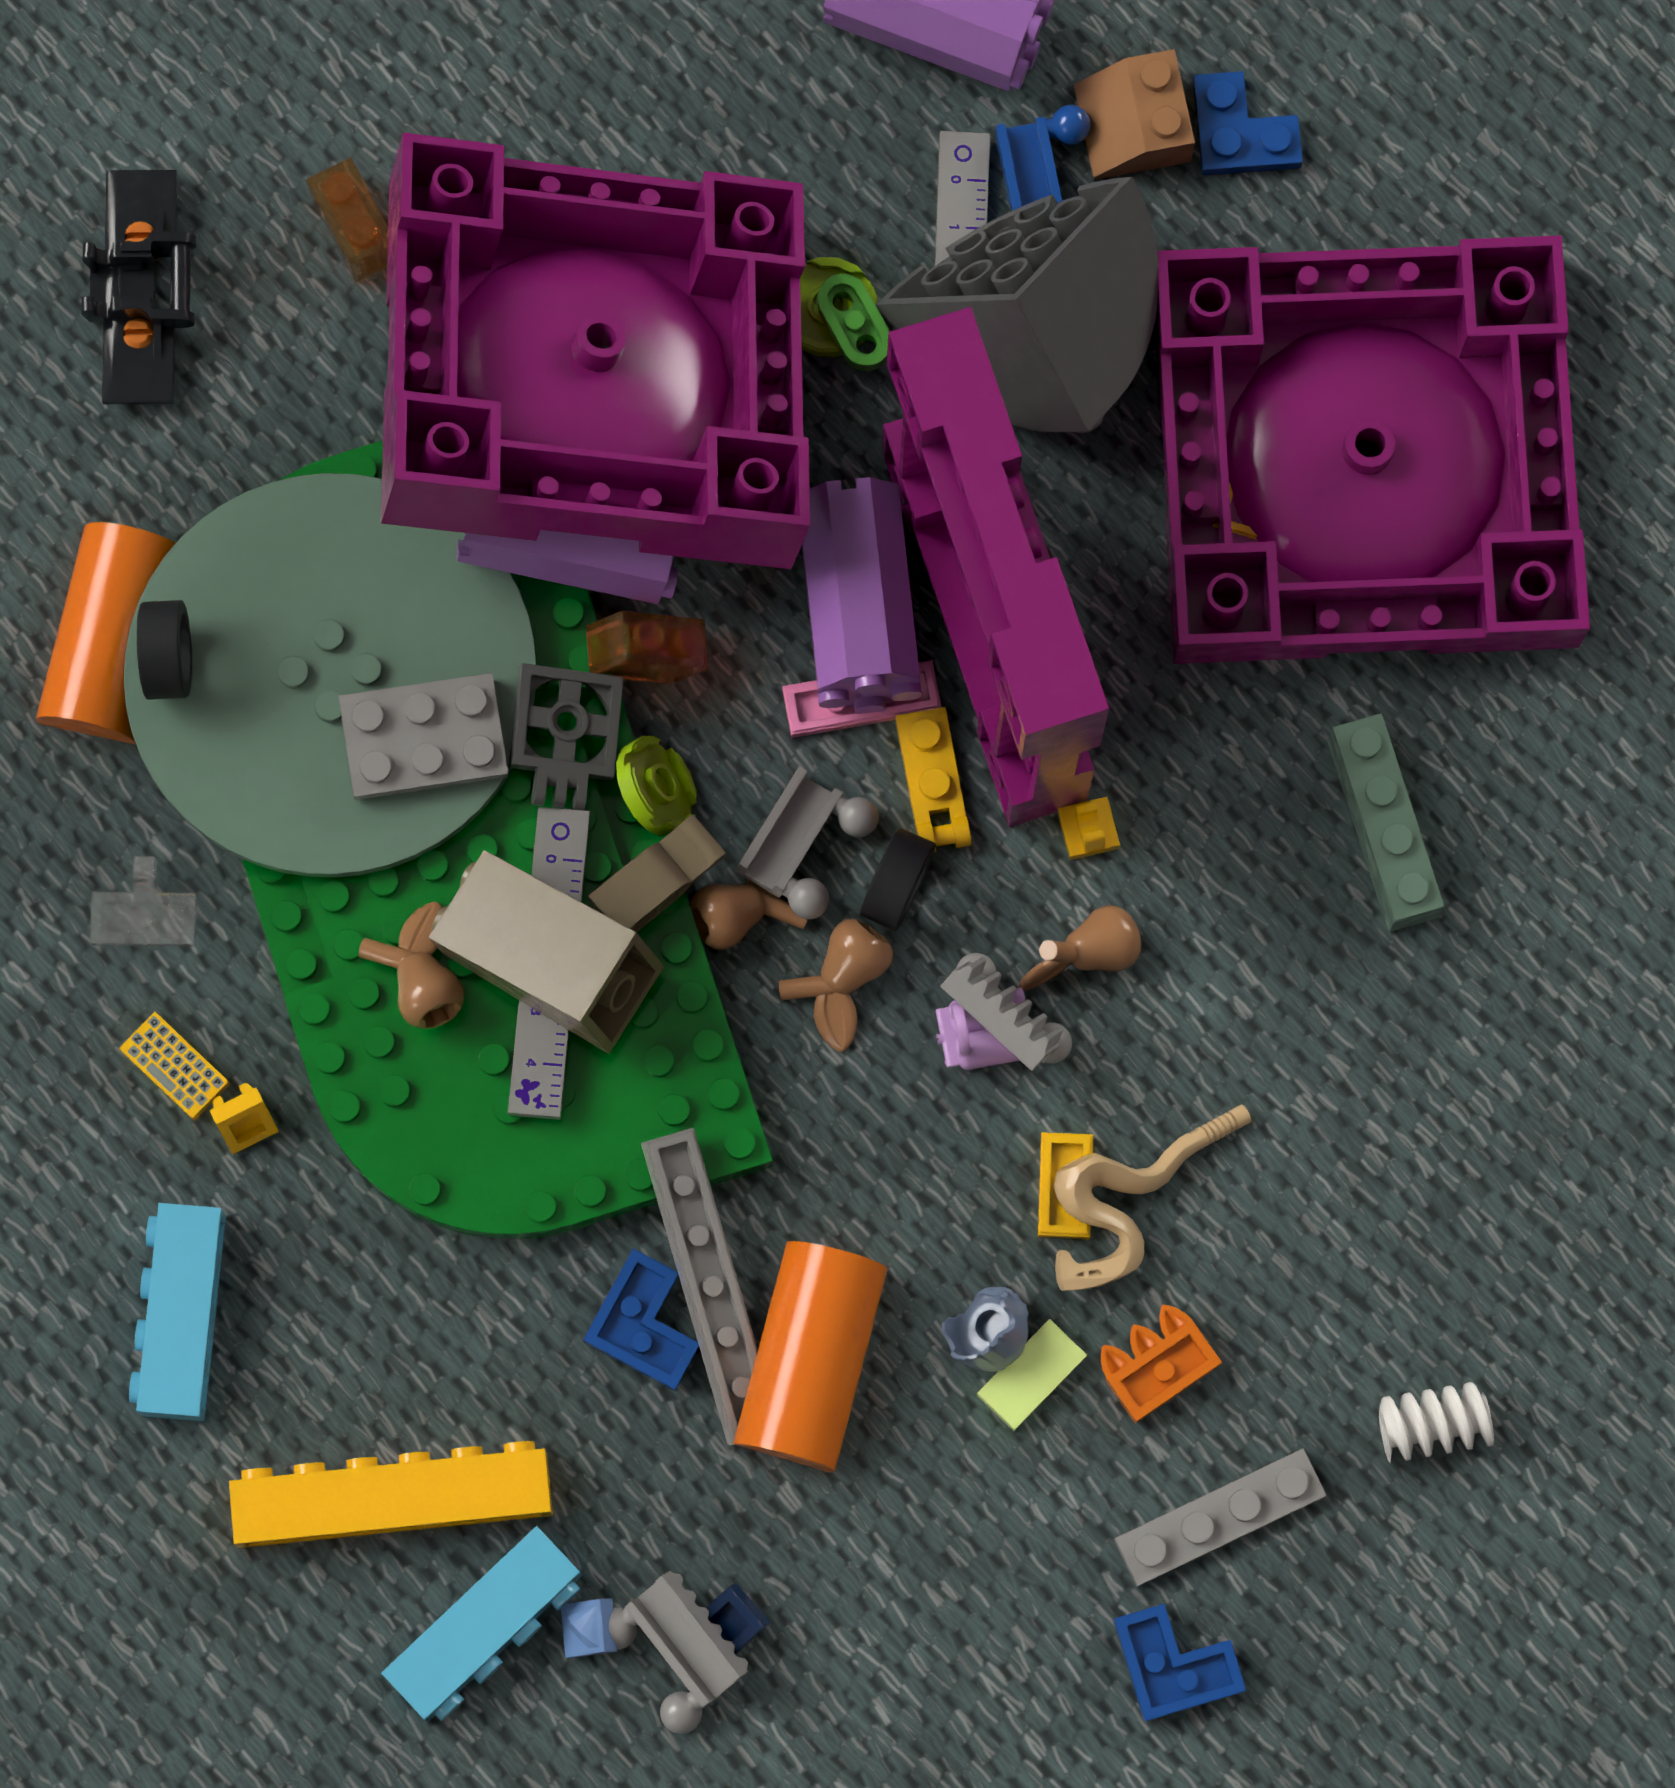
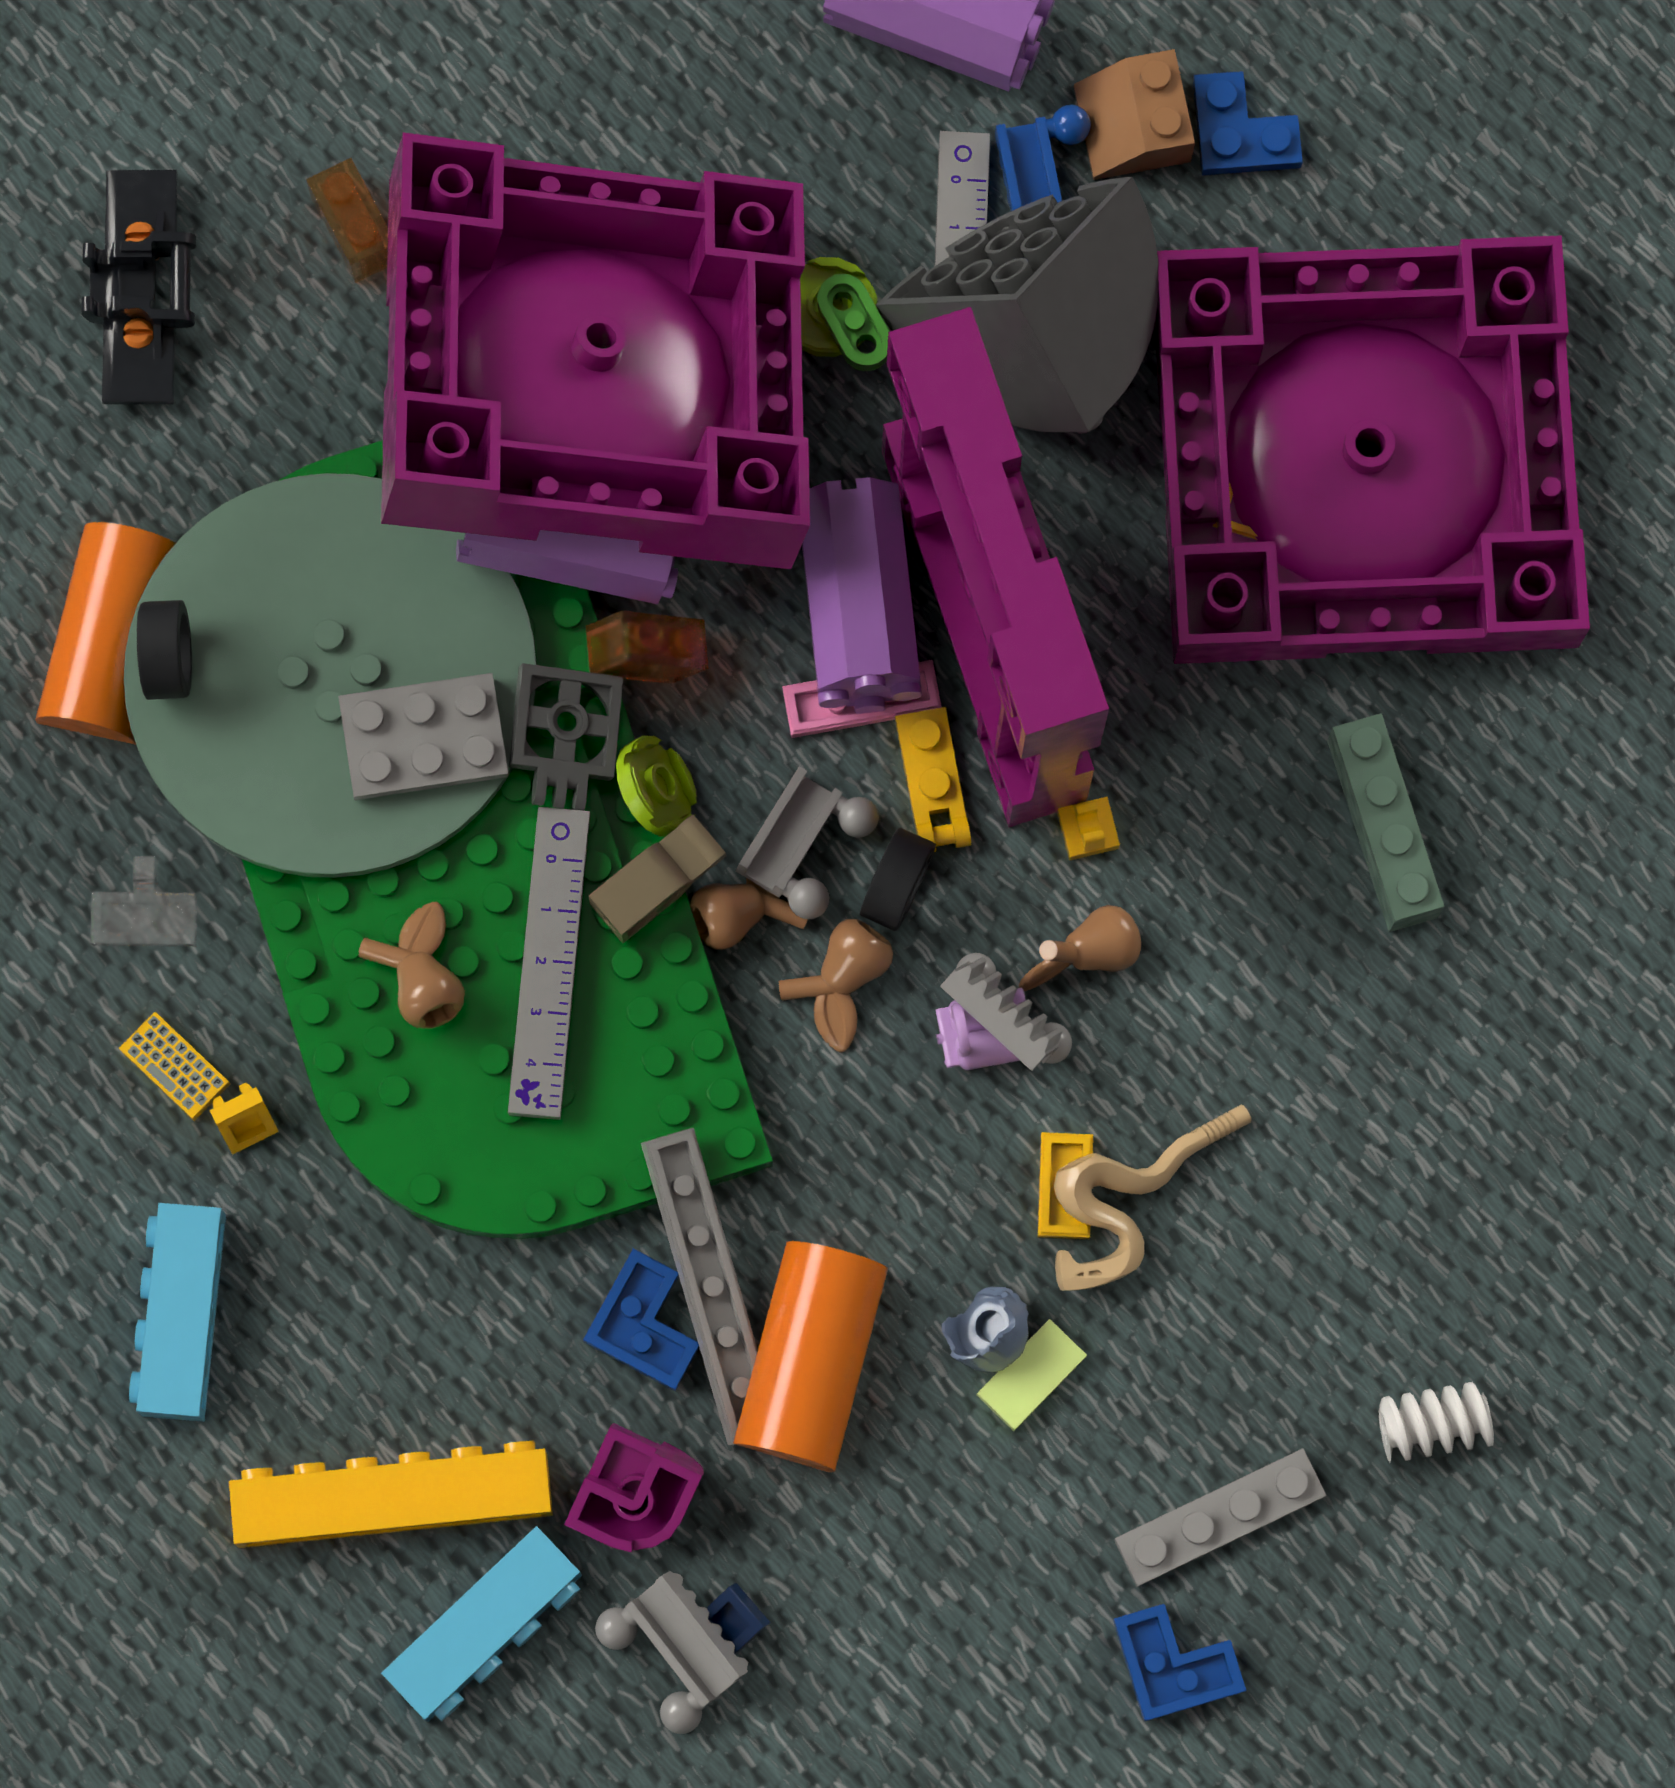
(546, 950): slope -> none
(587, 1628): medium blue tile -> none
(634, 1492): none -> magenta brick
(1160, 1365): orange plate -> none

